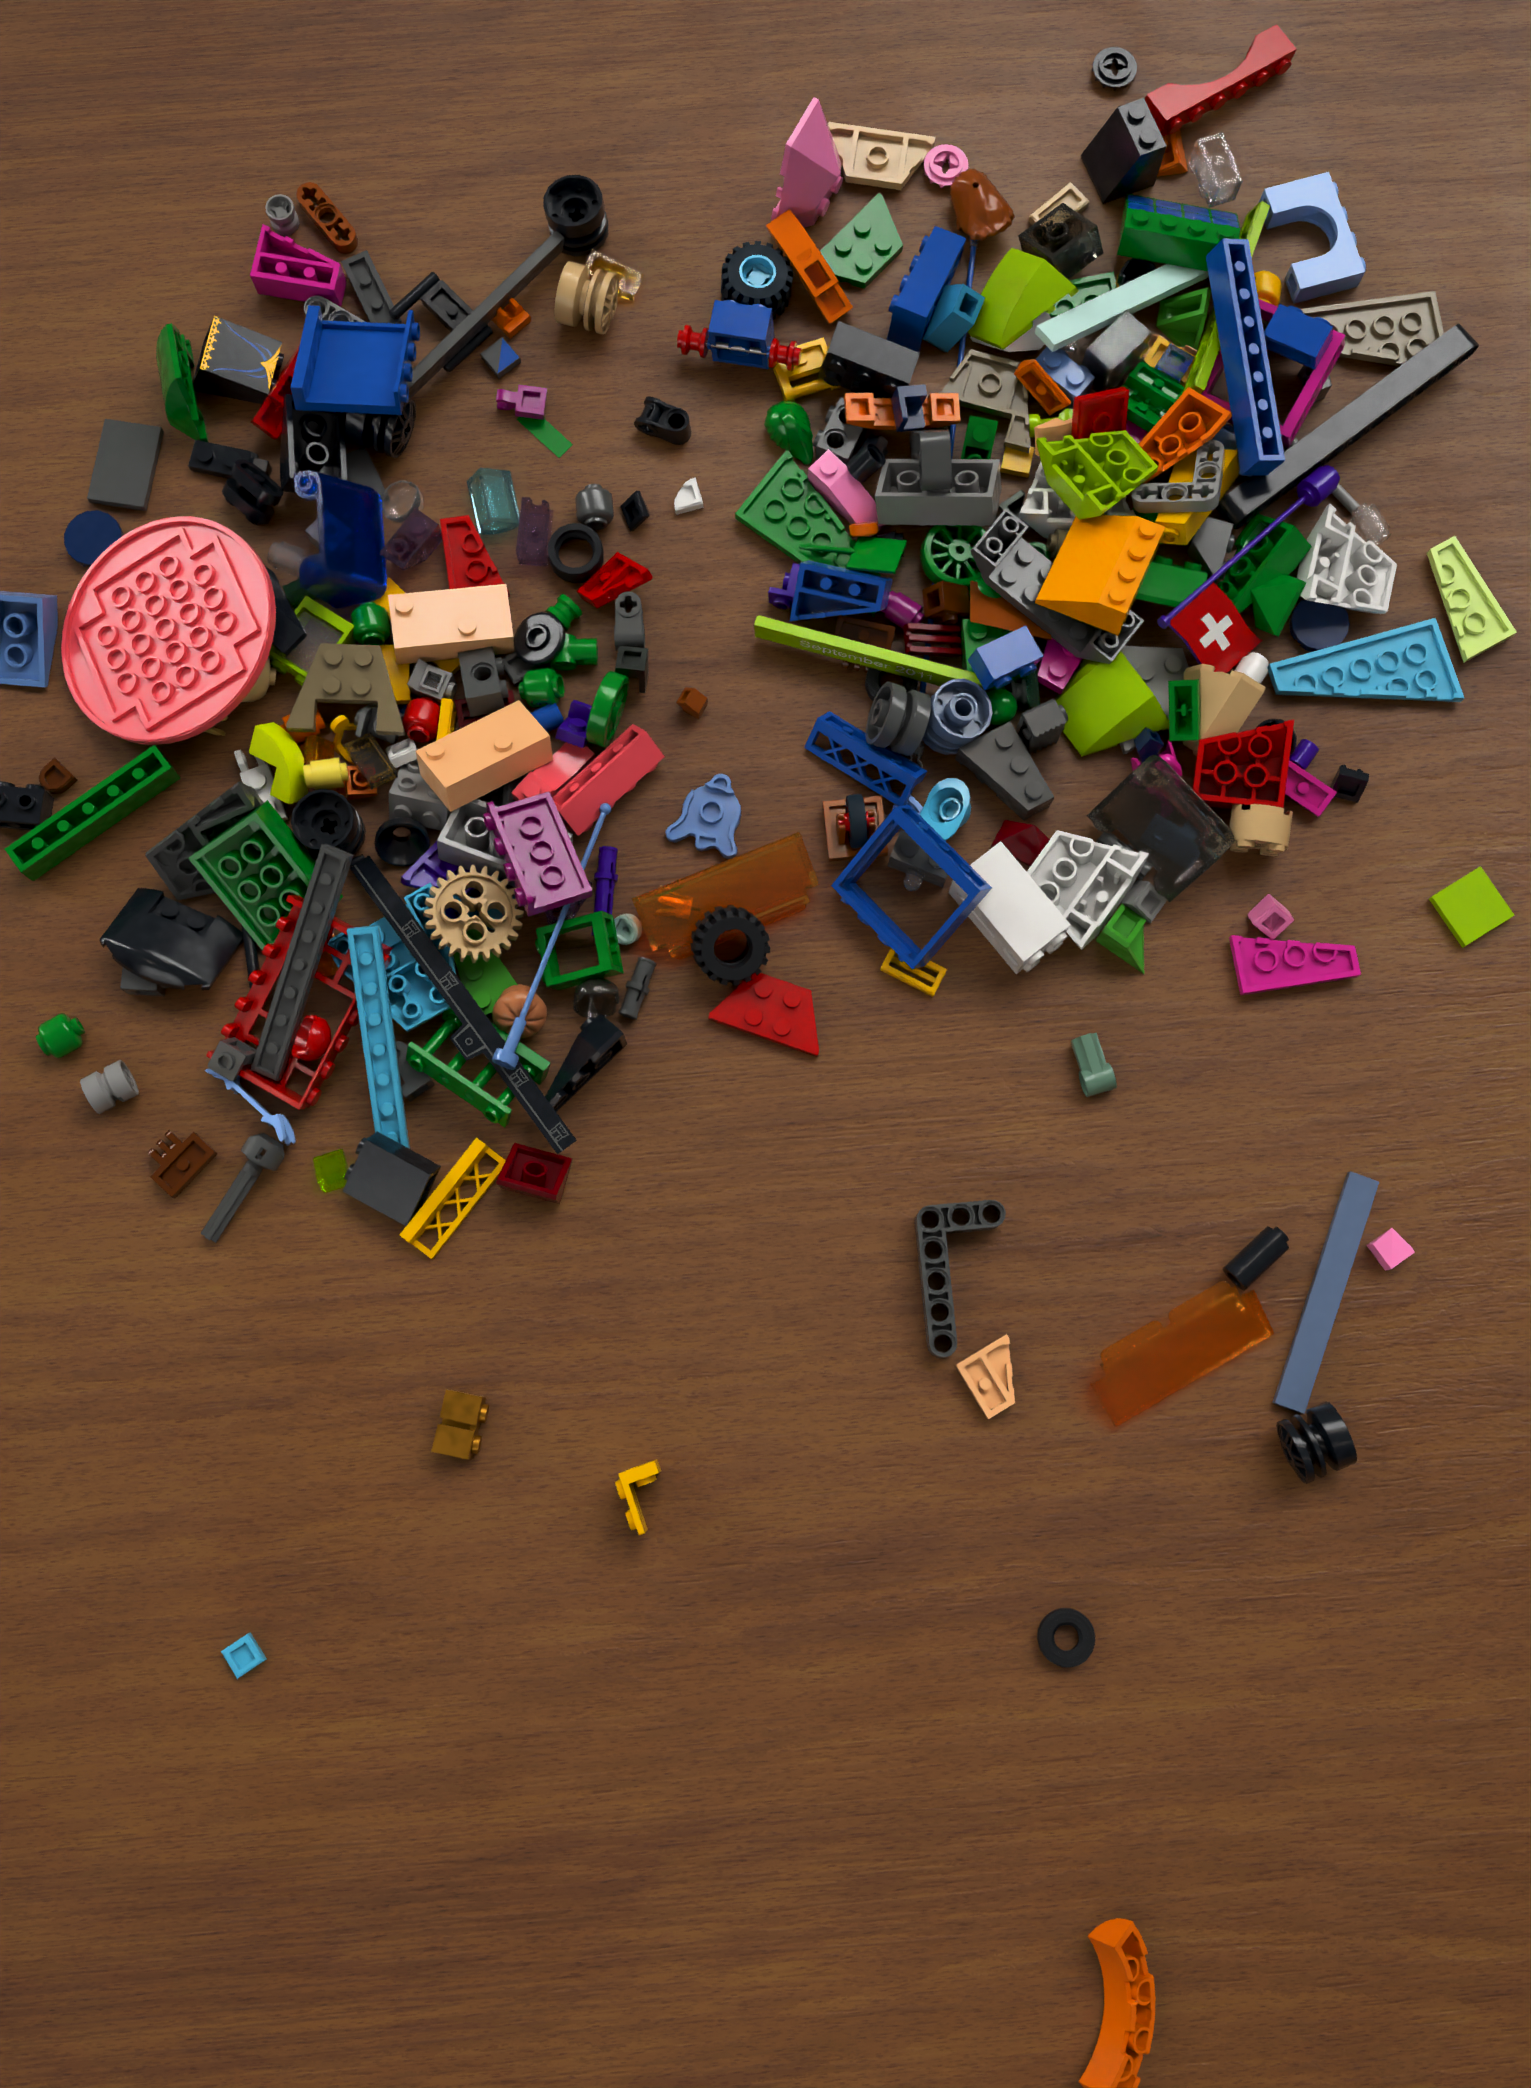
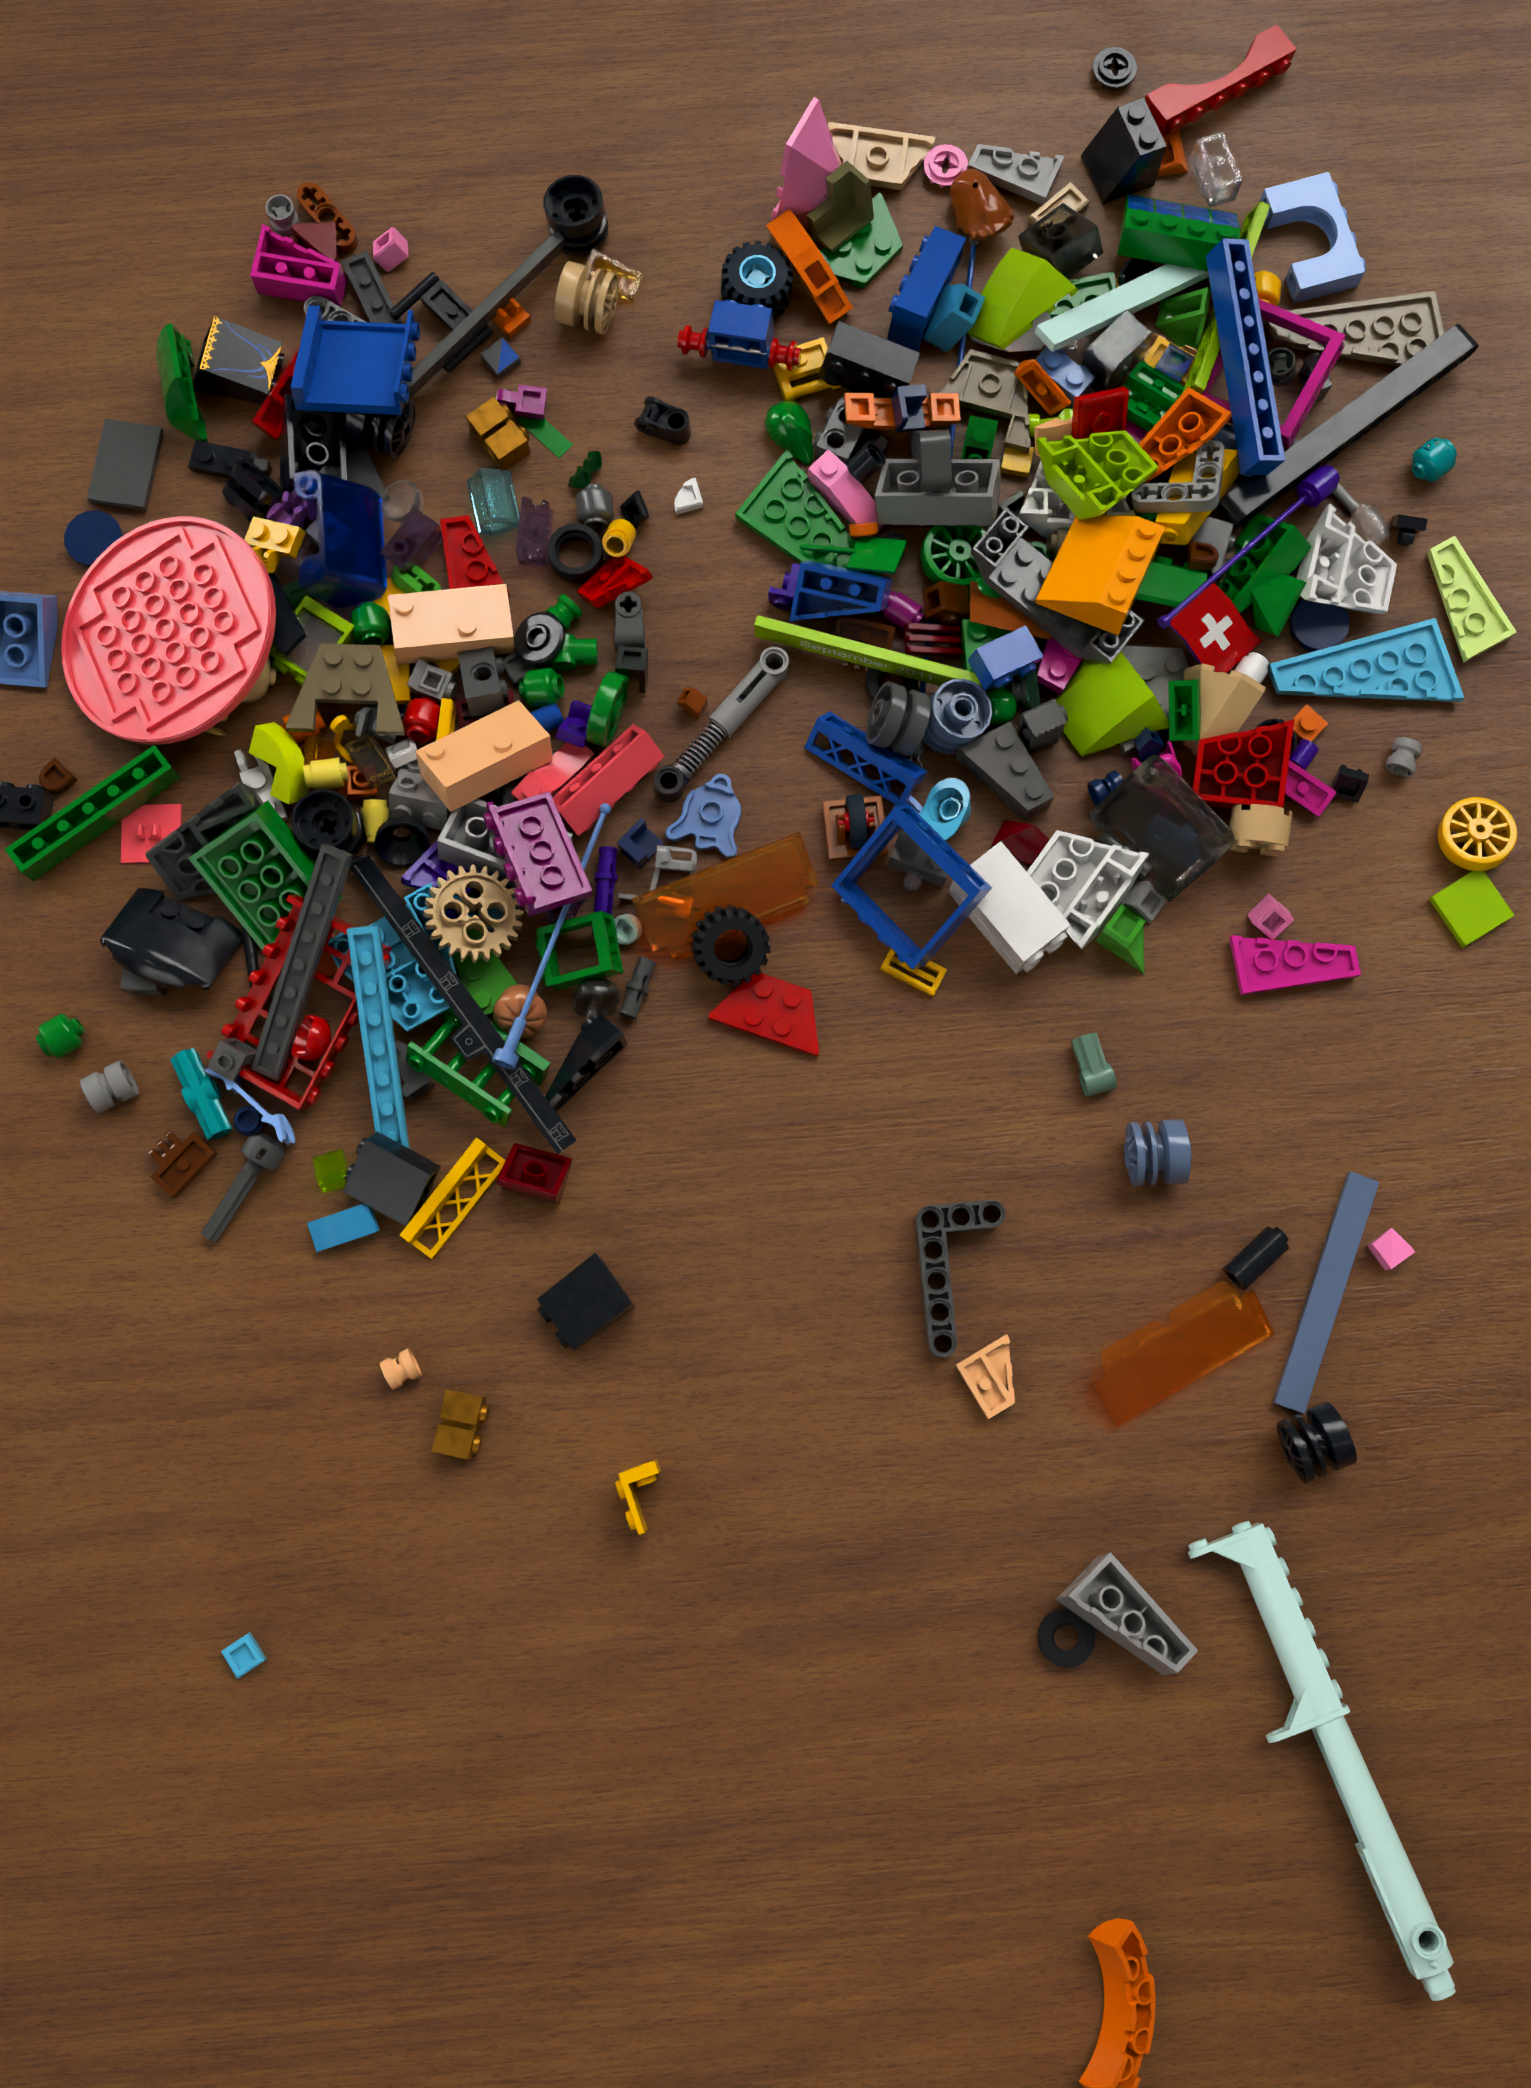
(147, 828): none -> coral piece
(201, 1094): none -> teal piece
(248, 1121): none -> dark blue plate
(274, 540): none -> yellow hinge
(293, 510): none -> medium lavender animal
(318, 237): none -> dark red slope
(343, 1226): none -> dark azure slope
(374, 815): none -> light yellow cone
(390, 249): none -> bright pink slope
(400, 1369): none -> light nougat wheel
(413, 580): none -> bright green beam
(498, 434): none -> pearl gold piece
(583, 474): none -> dark green piece
(584, 1303): none -> black slope
(619, 538): none -> yellow brick
(639, 844): none -> dark blue panel
(665, 862): none -> light grey piece
(724, 721): none -> piece
(845, 209): none -> olive panel
(1019, 173): none -> light grey wing
(1102, 788): none -> dark blue wheel
(1125, 1613): none -> light grey wedge
(1163, 1152): none -> sand blue wheel
(1201, 556): none -> reddish brown tile
(1282, 360): none -> pearl dark grey wheel
(1298, 335): blue piece -> none
(1308, 724): none -> orange plate
(1319, 1708): none -> light aqua piece
(1403, 757): none -> light grey wheel
(1407, 527): none -> black tile
(1433, 459): none -> teal head
(1477, 833): none -> yellow wheel

